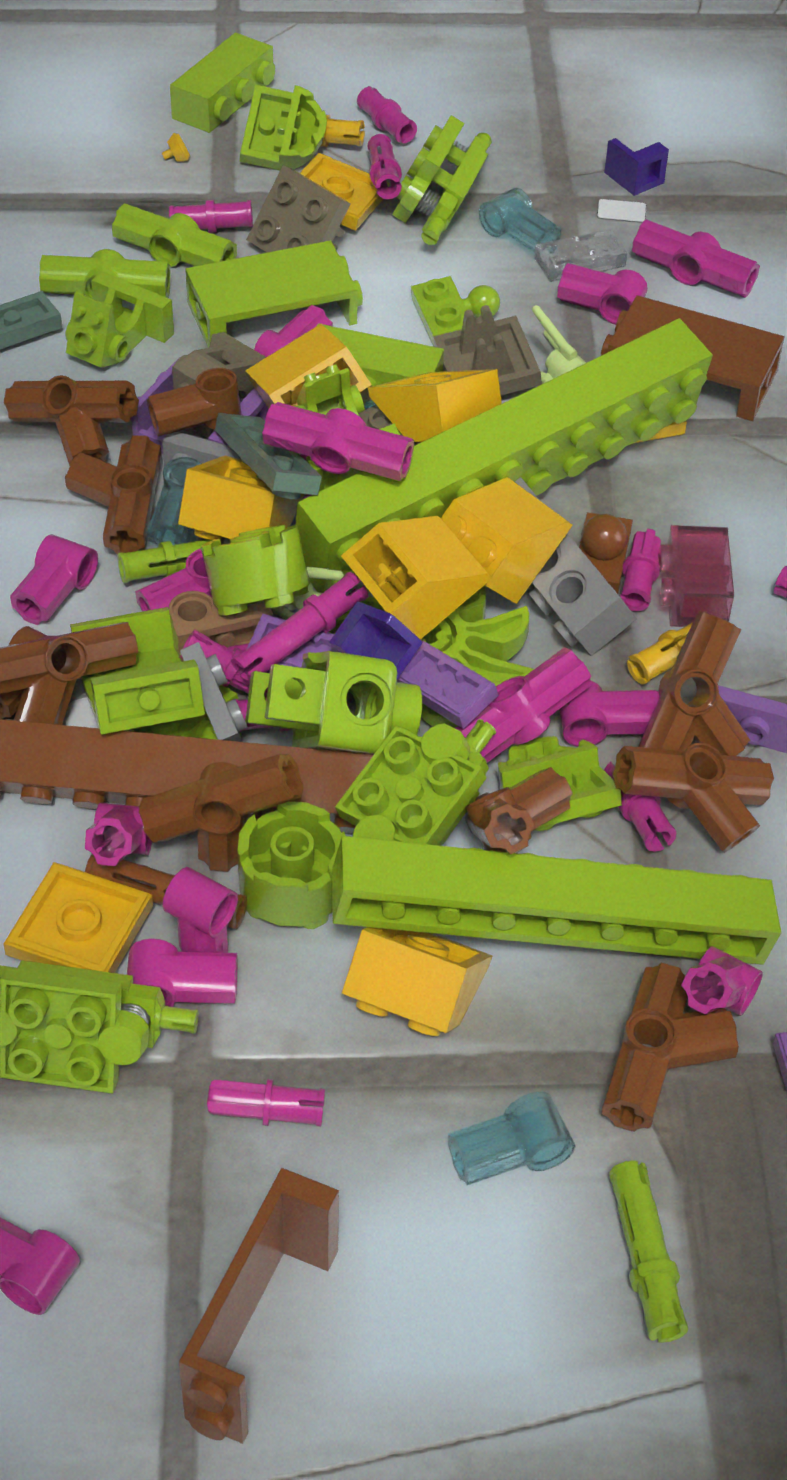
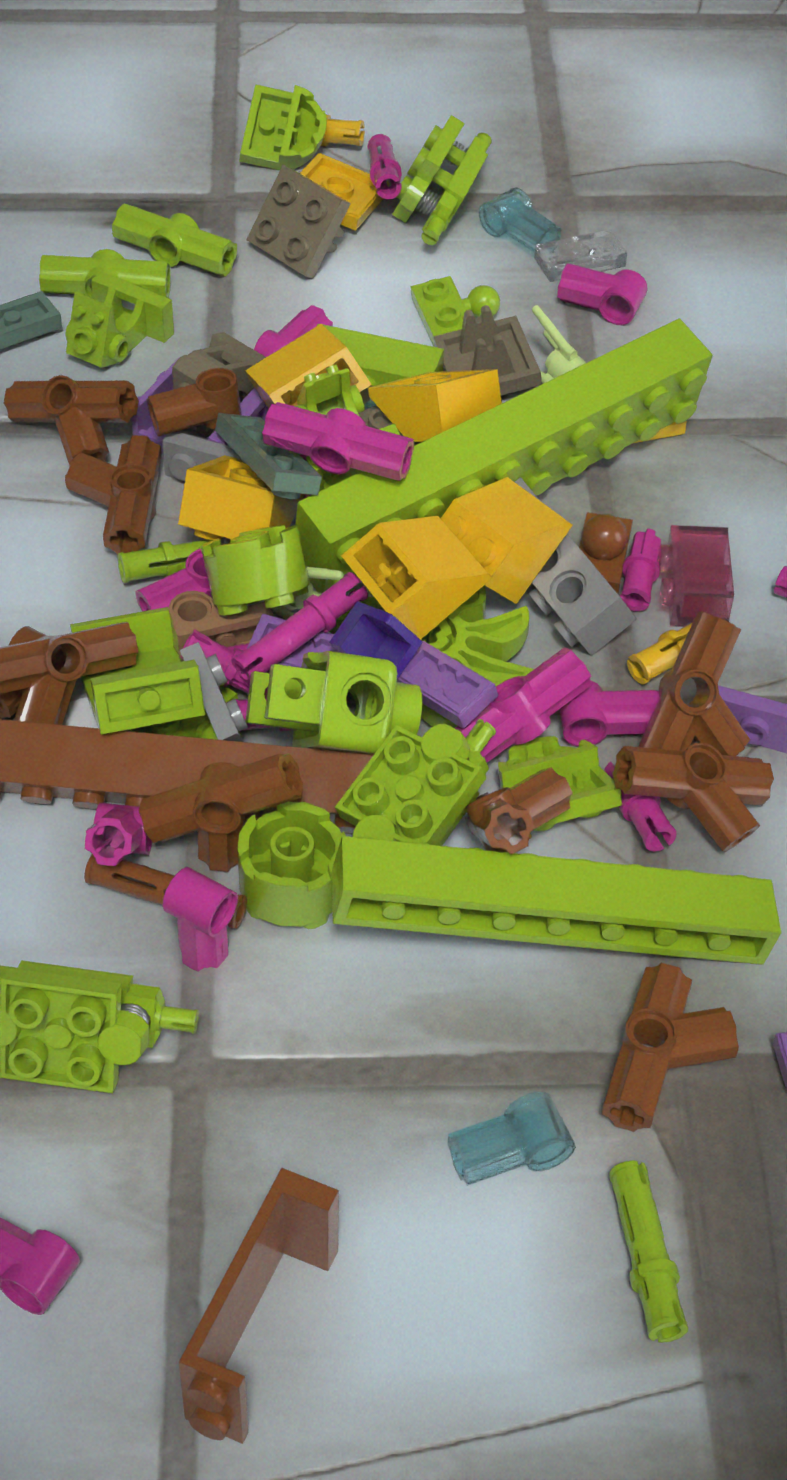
(57, 570): dark pink piece -> none
(78, 921): yellow plate -> none
(166, 514): clear light blue piece -> none
(177, 149): yellow rock -> none
(184, 975): dark pink piece -> none
(218, 215): dark pink pin -> none
(221, 82): lime brick -> none
(266, 1102): dark pink axle -> none
(270, 285): lime panel -> none
(386, 114): dark pink pin -> none
(415, 977): yellow slope -> none
(621, 210): white sticker -> none
(638, 169): dark purple panel -> none
(695, 258): dark pink piece -> none
(721, 983): dark pink piece -> none
(741, 354): dark orange panel -> none

